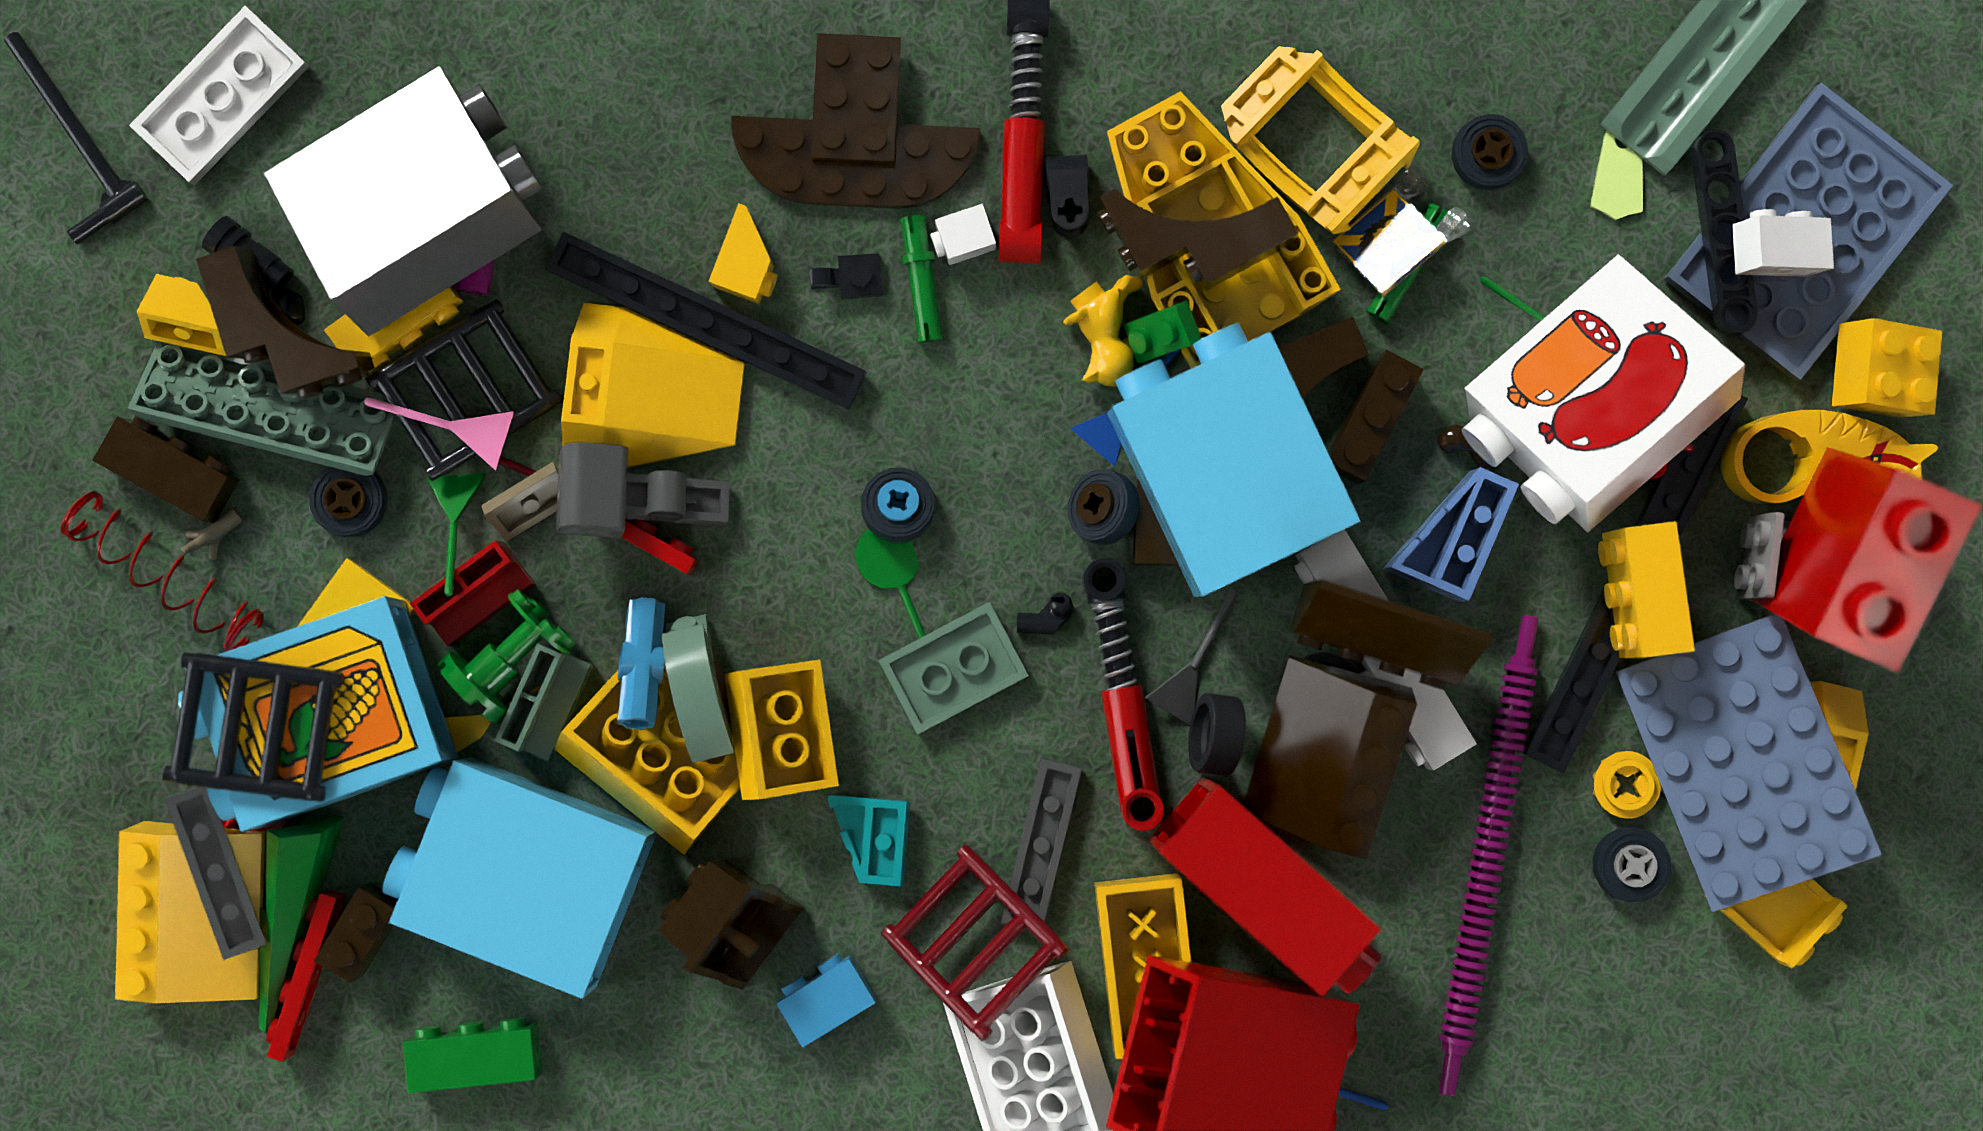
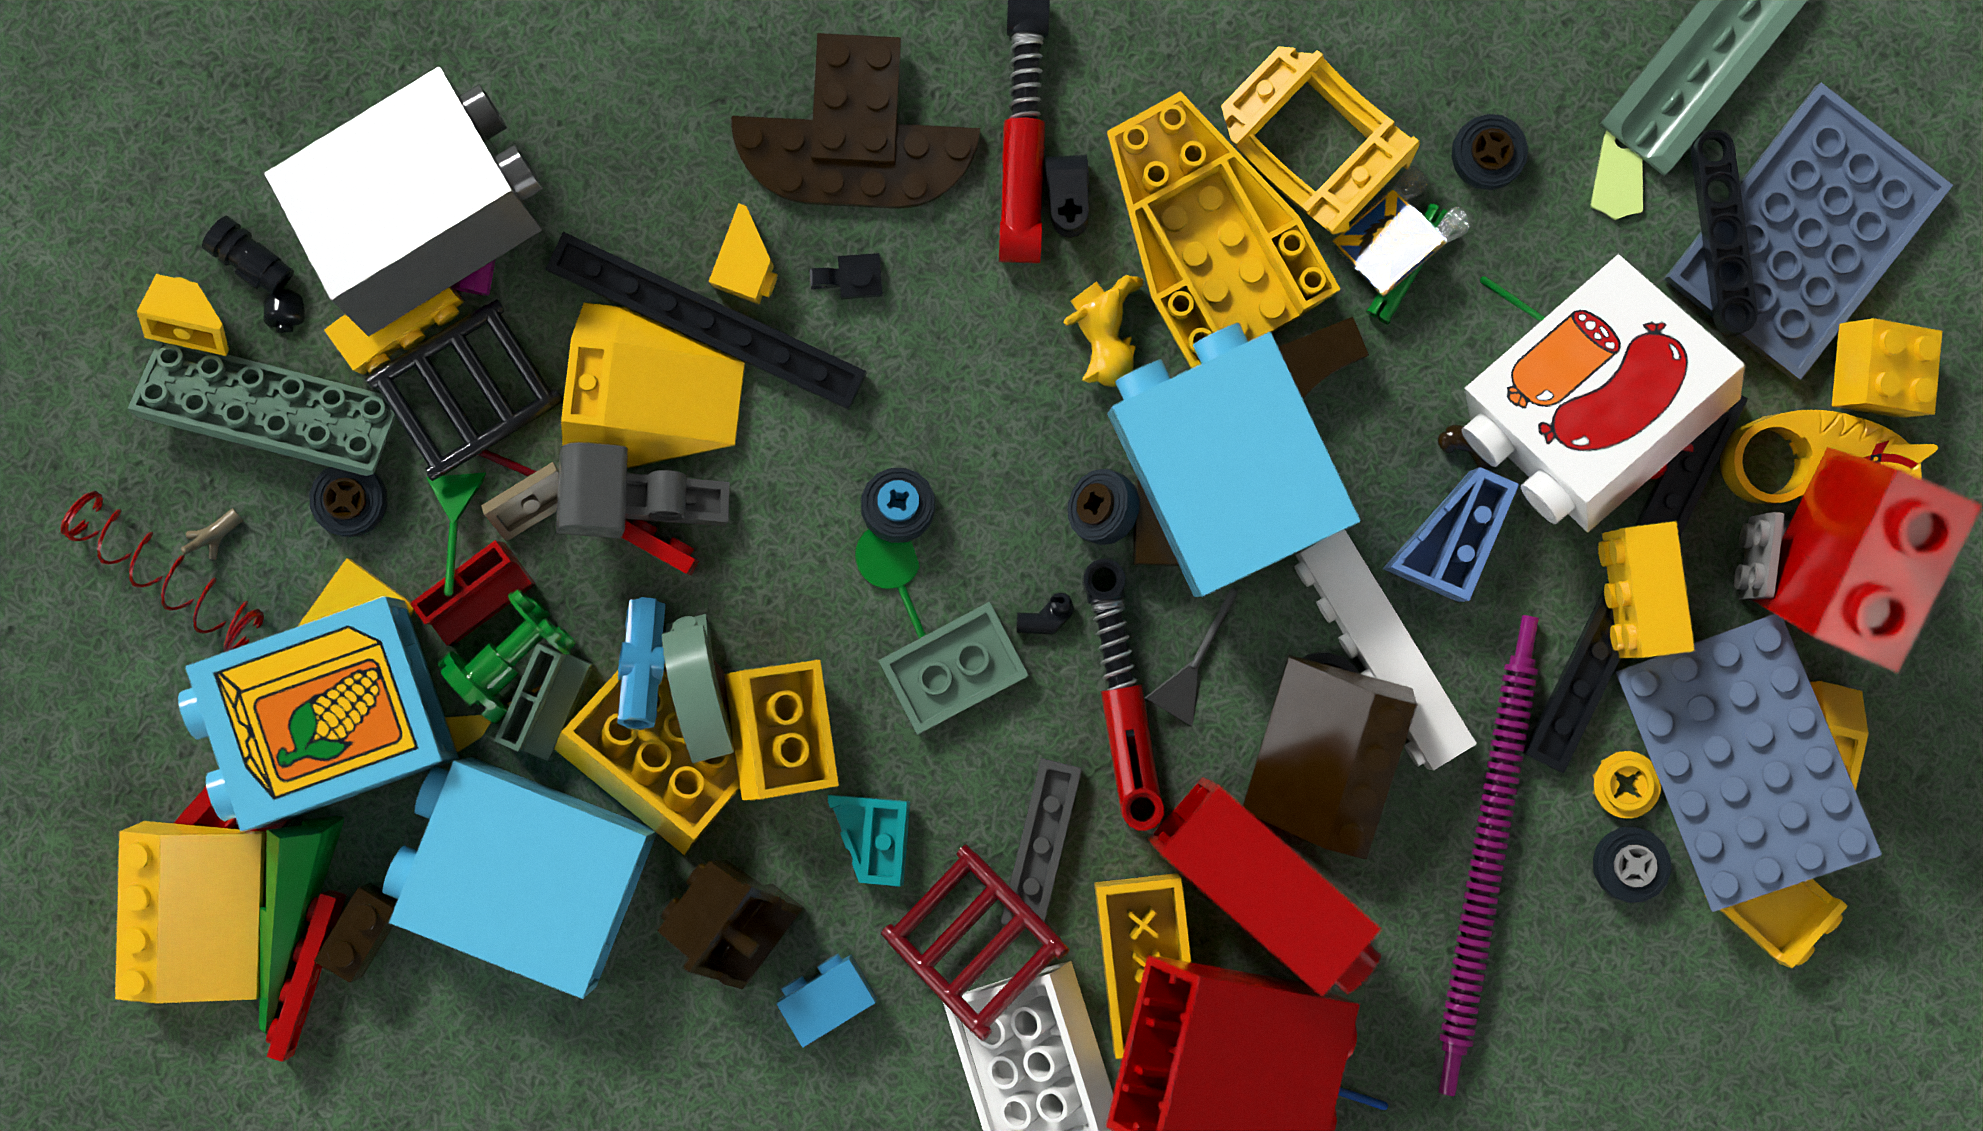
(119, 196): black bar -> none
(167, 468): dark brown brick -> none
(215, 872): dark grey plate -> none
(219, 95): white plate -> none
(258, 329): dark brown arch -> none
(267, 782): black bar -> none
(472, 1055): green brick -> none
(482, 434): bright pink piece -> none
(921, 278): green pin -> none
(963, 235): white brick -> none
(1100, 432): blue piece -> none
(1162, 332): green plate -> none
(1213, 247): dark brown arch -> none
(1216, 734): black tyre -> none
(1373, 416): dark brown brick -> none
(1386, 633): dark brown slope -> none
(1782, 244): white brick -> none

